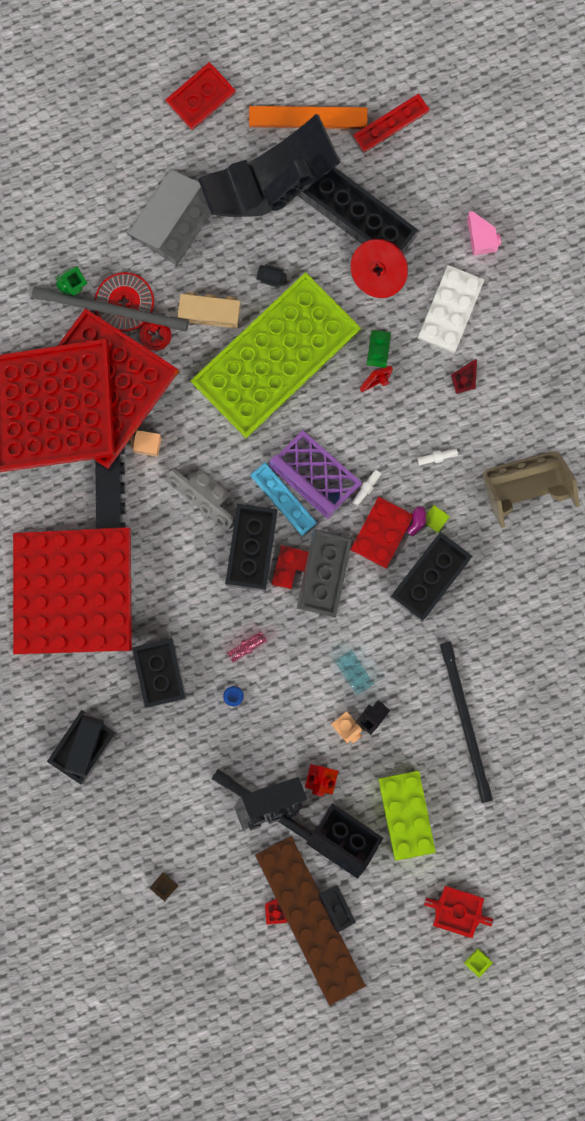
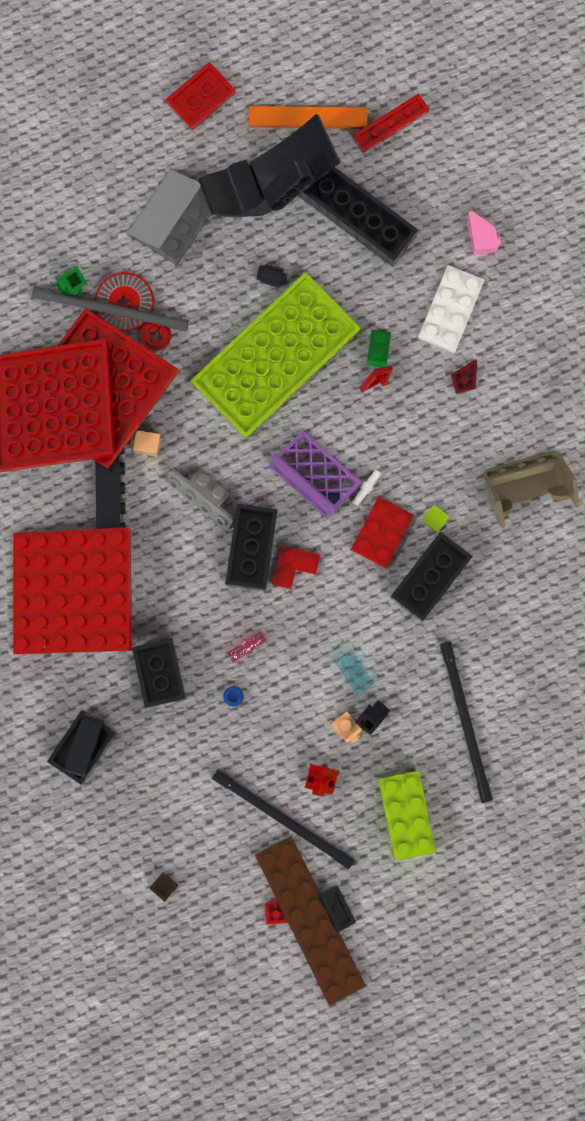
(209, 310): tan brick -> none
(270, 804): black brick -> none
(283, 499): medium azure tile -> none
(324, 573): dark grey tile -> none
(344, 840): black brick -> none
(382, 254): red piece -> none
(419, 520): magenta arm -> none
(437, 456): white bar -> none
(458, 911): red plate -> none
(478, 962): lime tile -> none

